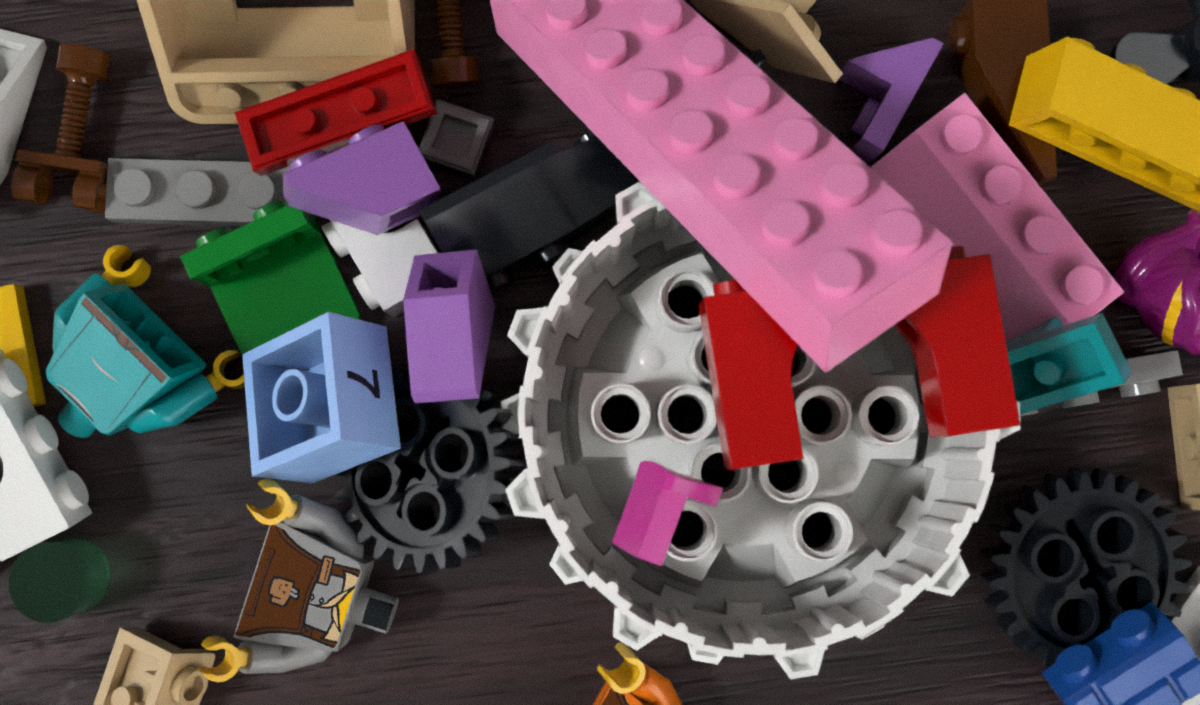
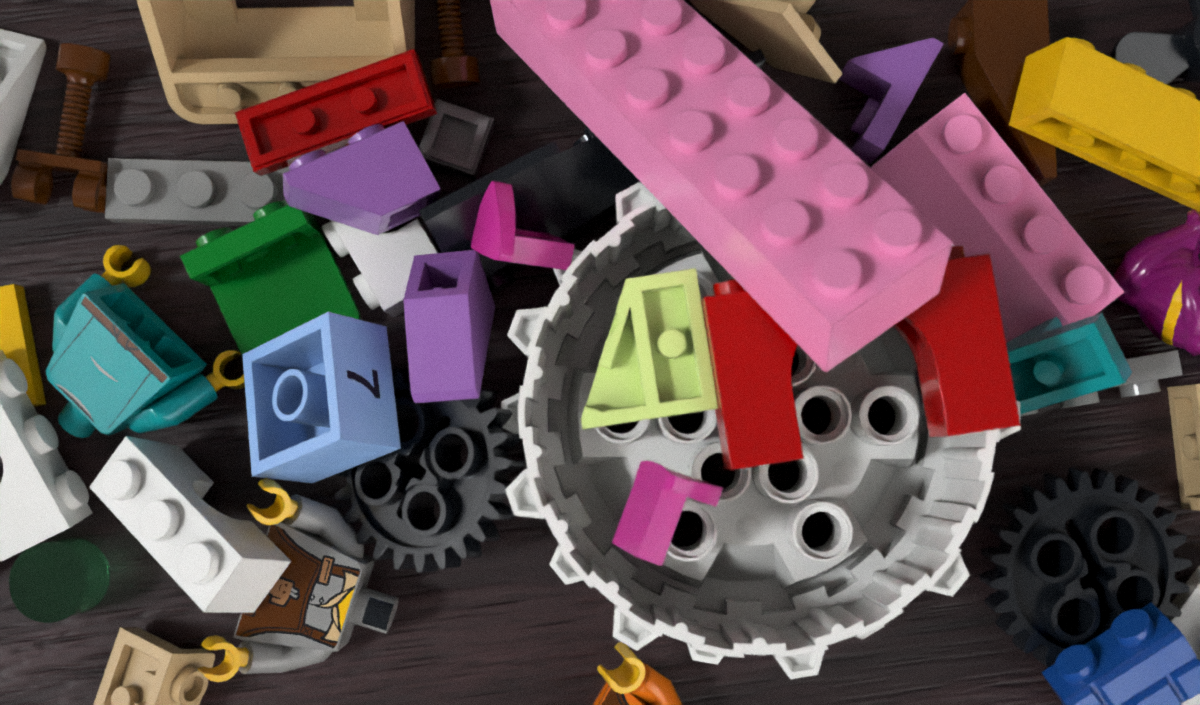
(211, 556): none -> white arch
(500, 240): none -> dark pink tile
(654, 354): none -> yellowish green wing

